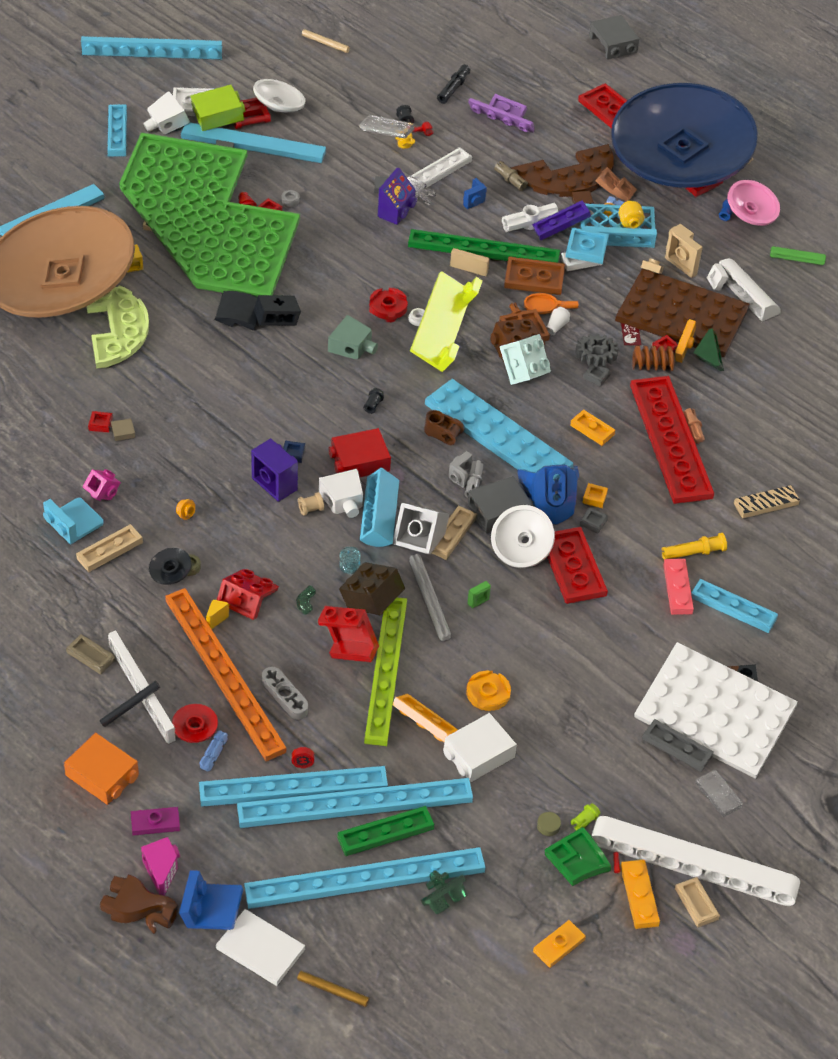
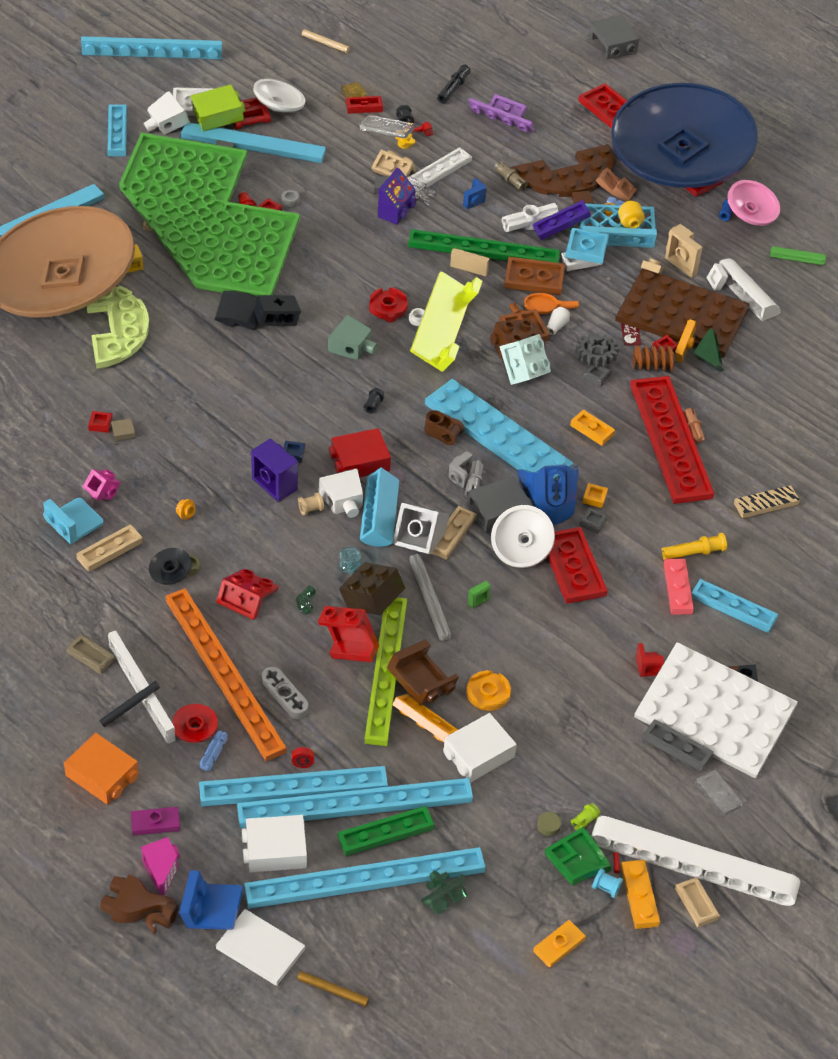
(217, 613): yellow slope -> none
(275, 843): none -> white brick
(353, 90): none -> clear yellow tile
(366, 104): none -> red tile
(388, 161): none -> tan bracket
(420, 674): none -> reddish brown panel
(607, 883): none -> medium azure bush
(648, 662): none -> red panel

